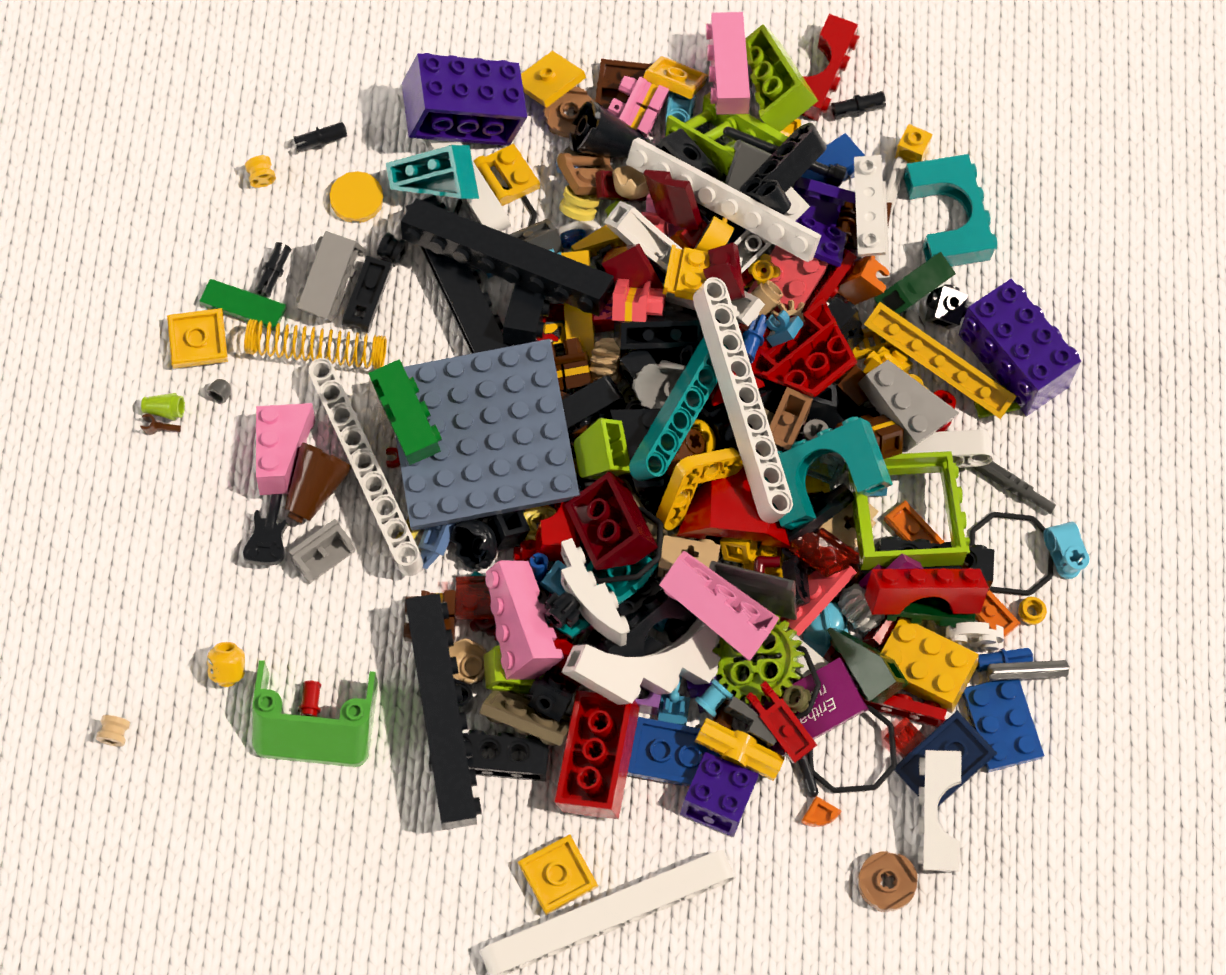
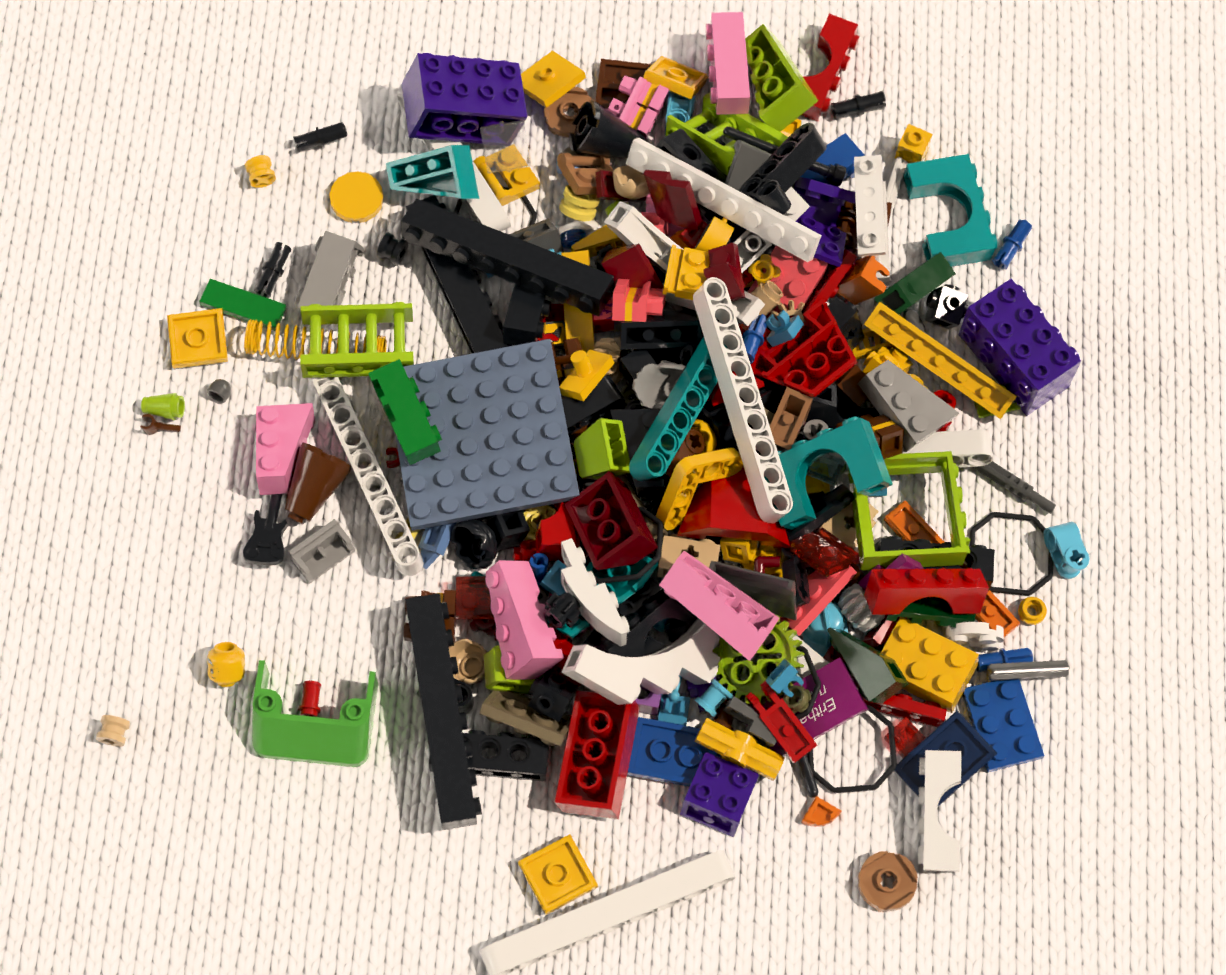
(354, 364): none -> lime fence
(367, 293): black plate -> none
(505, 146): none -> clear piece
(587, 373): none -> yellow tile
(782, 677): none -> dark azure tile
(1012, 244): none -> blue axle

